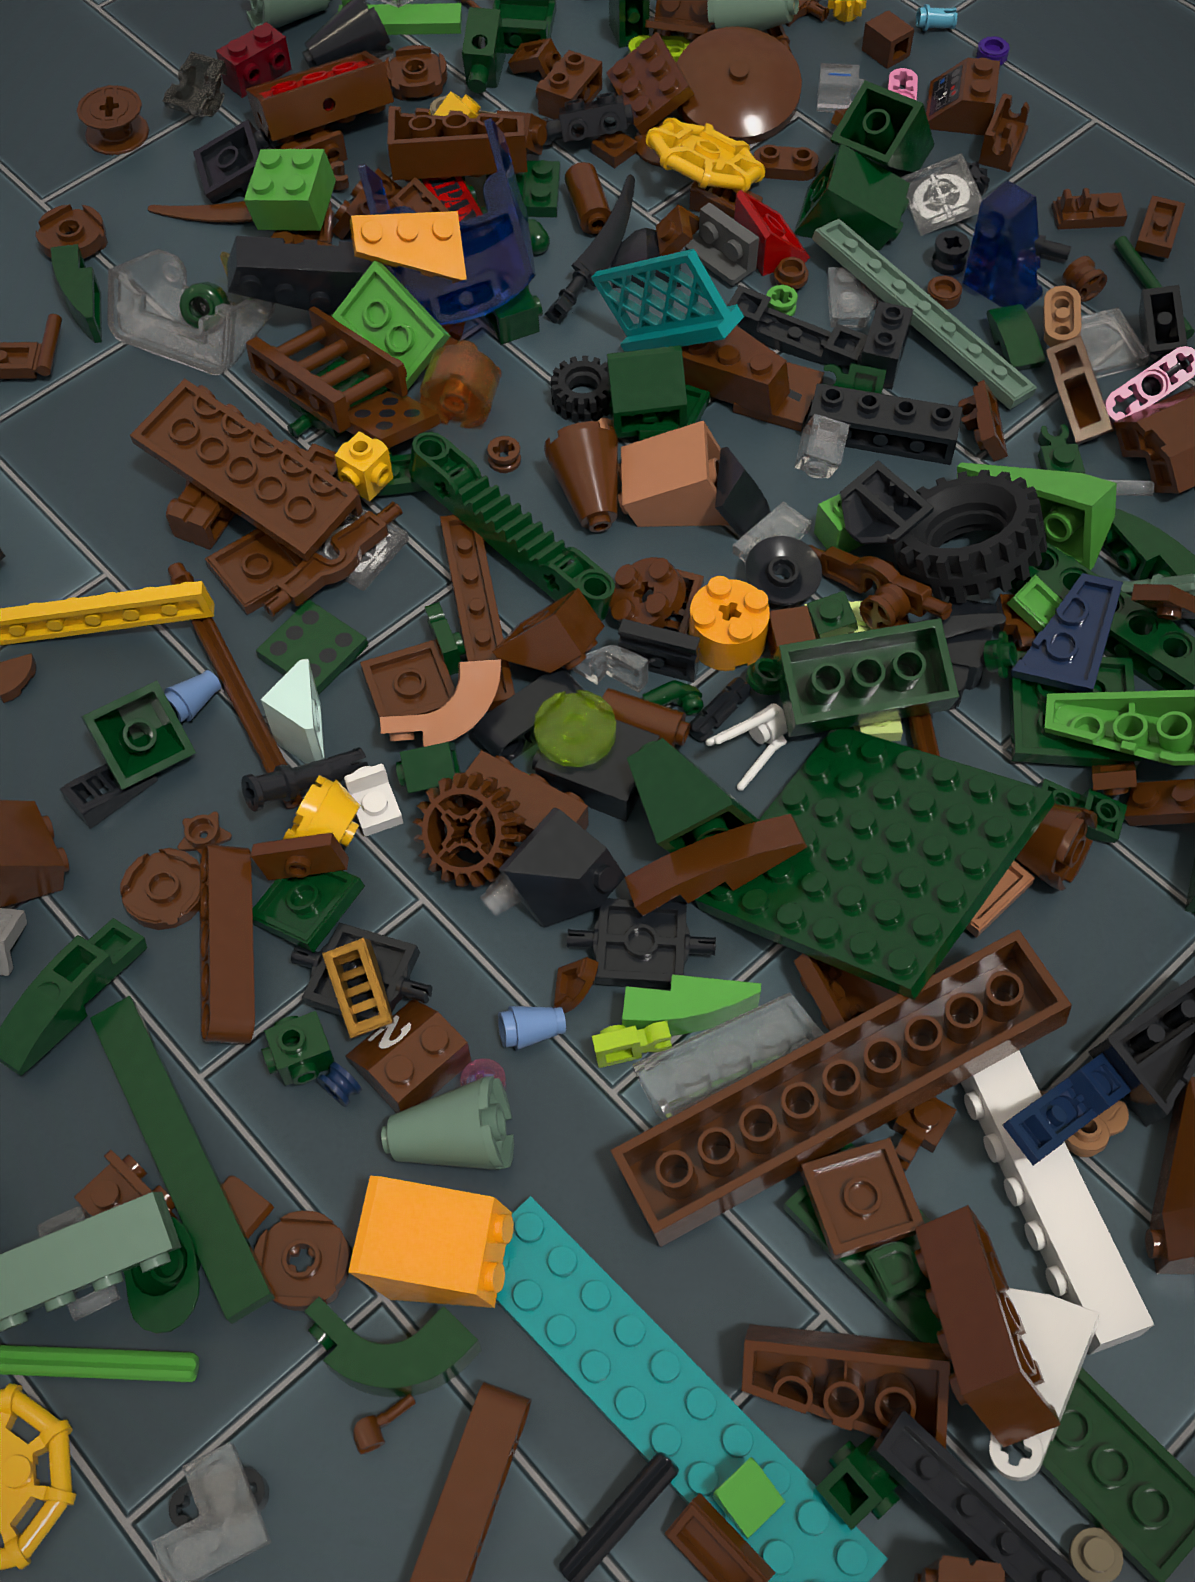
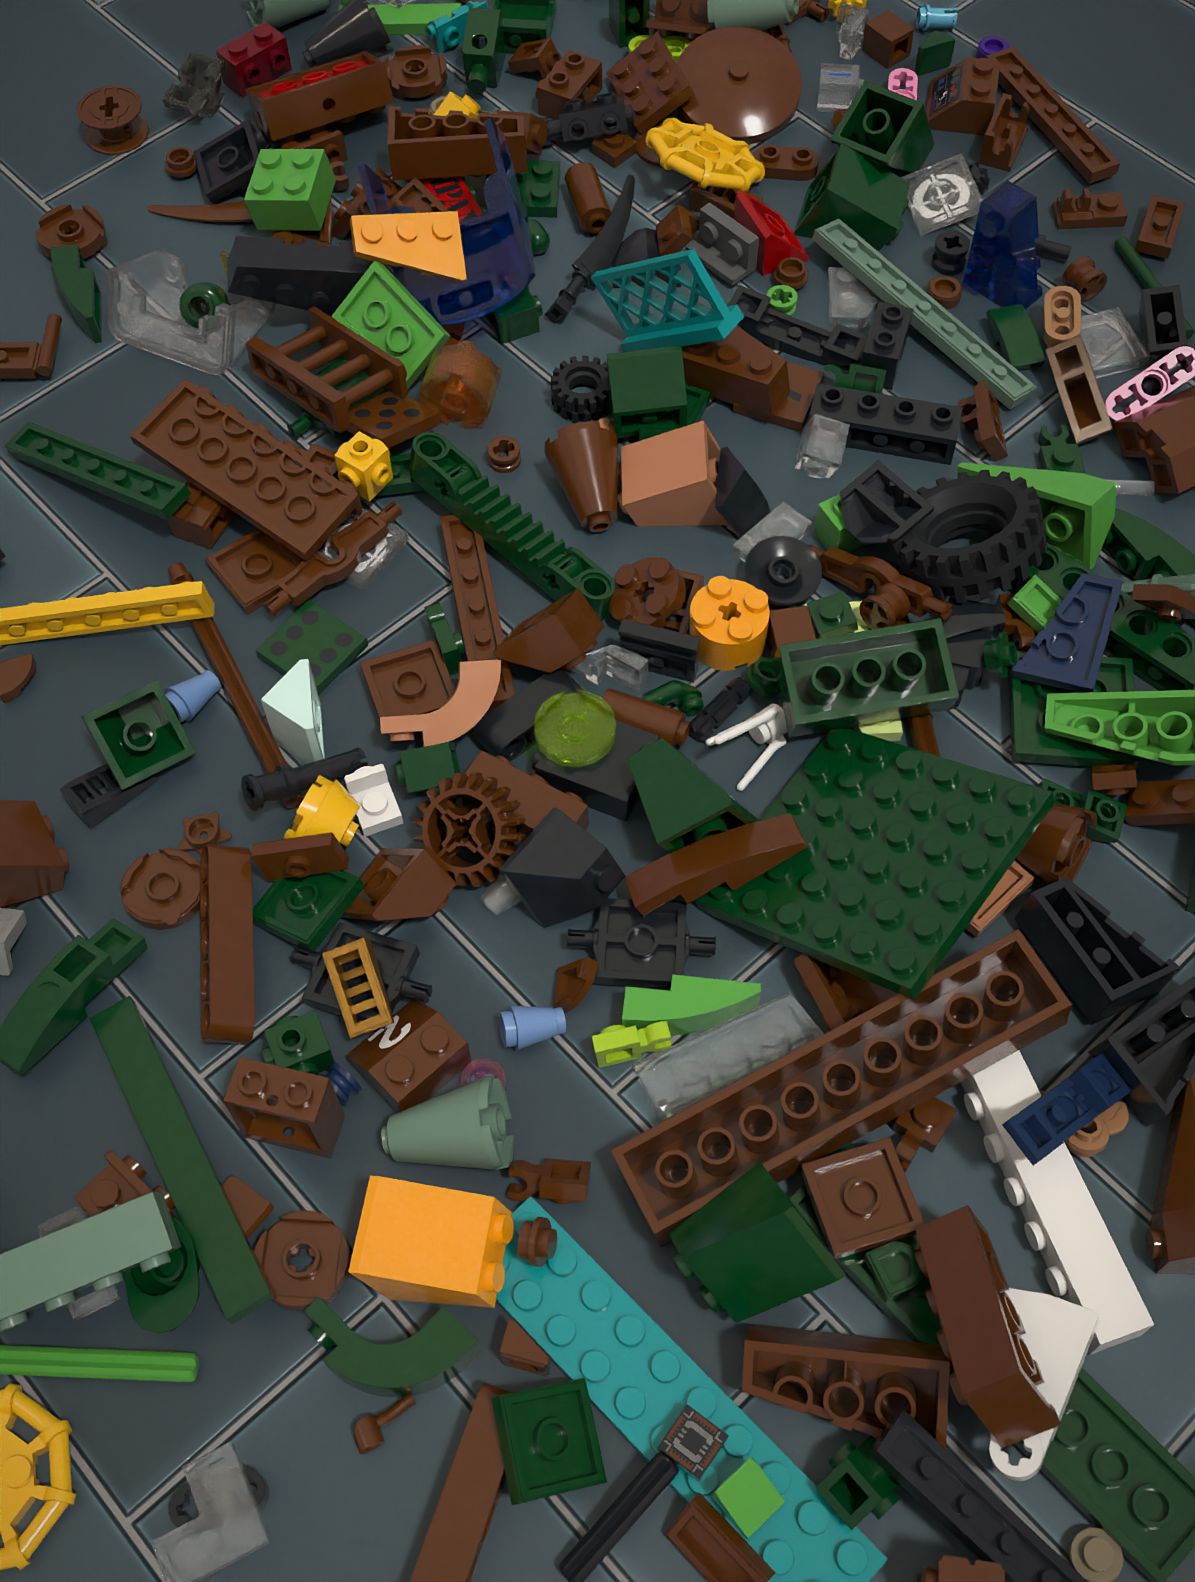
(98, 470): none -> dark green plate
(180, 162): none -> reddish brown plate
(275, 1098): none -> reddish brown window
(401, 886): none -> reddish brown slope
(451, 31): none -> teal hinge
(522, 1352): none -> reddish brown slope
(537, 1241): none -> reddish brown plate
(548, 1441): none -> dark green tile
(555, 1180): none -> reddish brown plate
(693, 1442): none -> tile
(752, 1248): none -> dark green slope
(850, 29): none -> clear bracket
(934, 53): none -> dark green slope
(1054, 117): none -> reddish brown plate
(1091, 953): none -> black wedge

